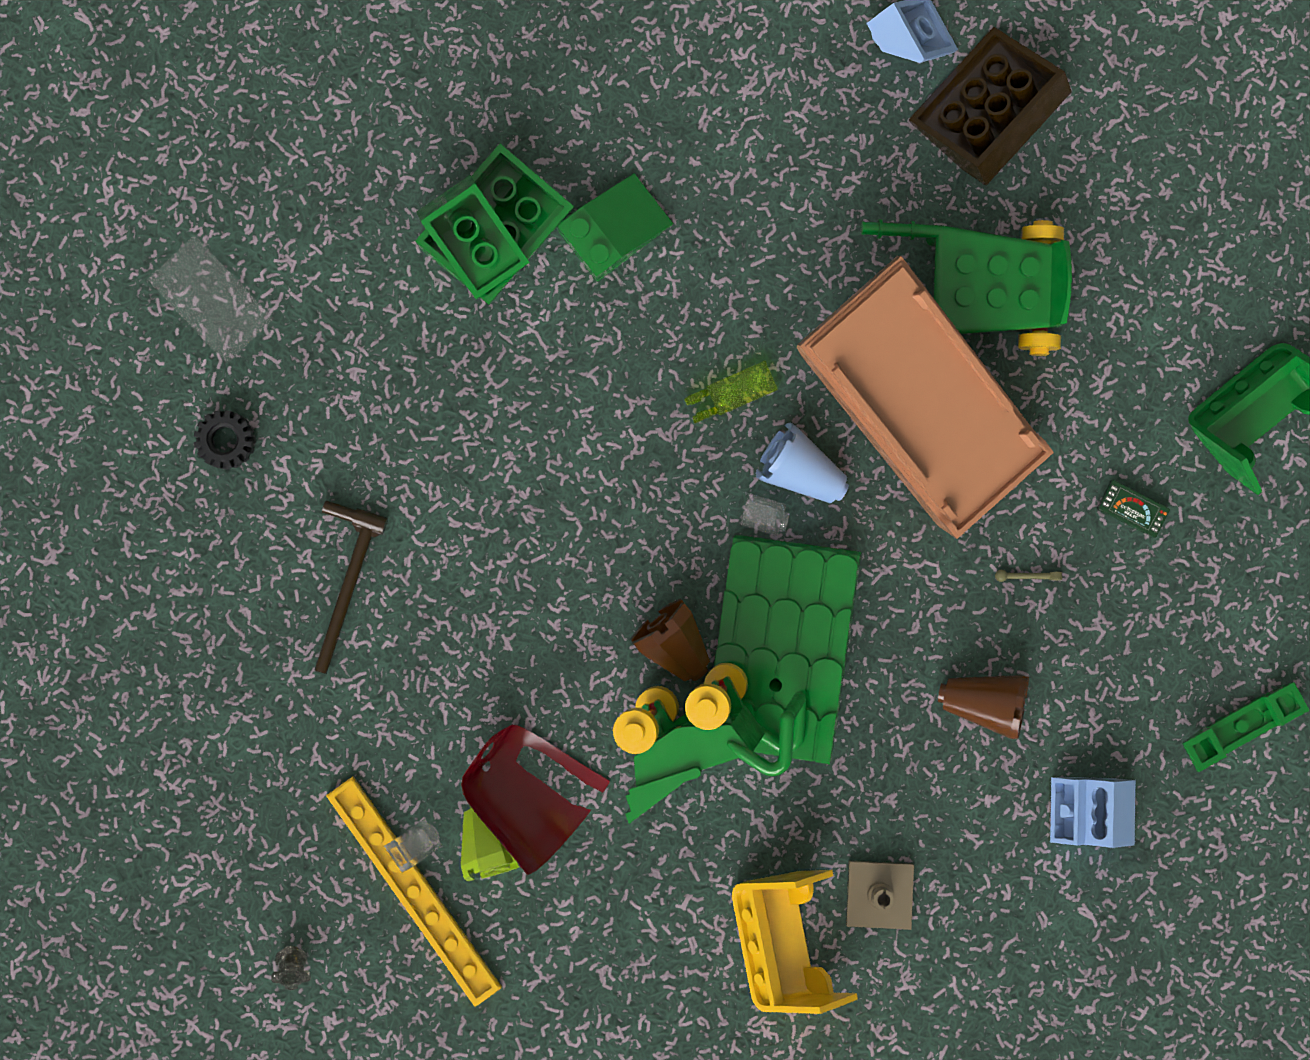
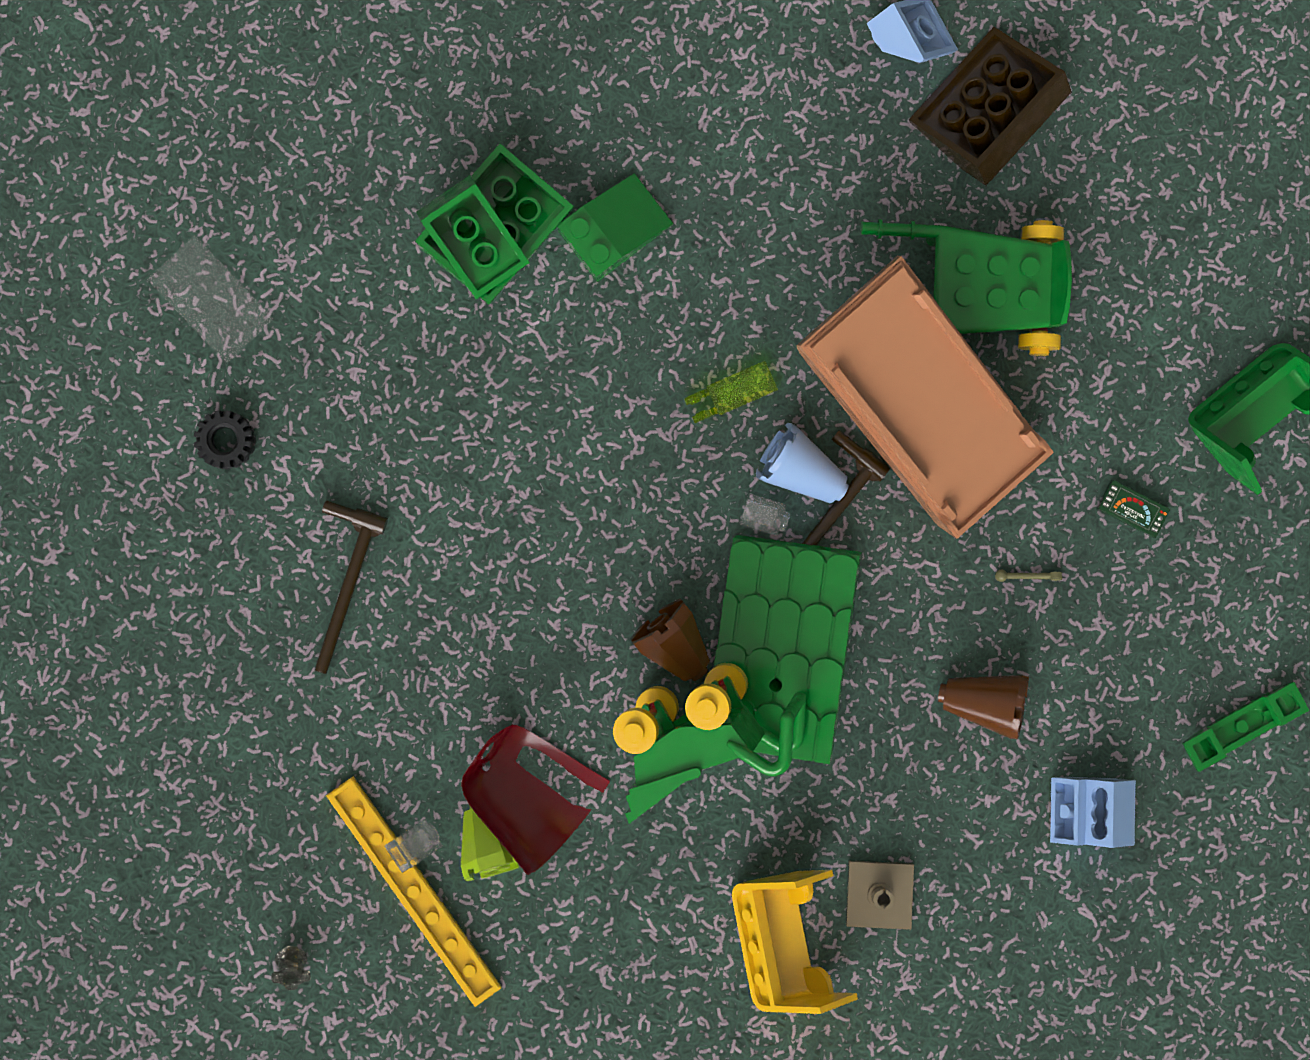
(869, 468): none -> dark brown bar

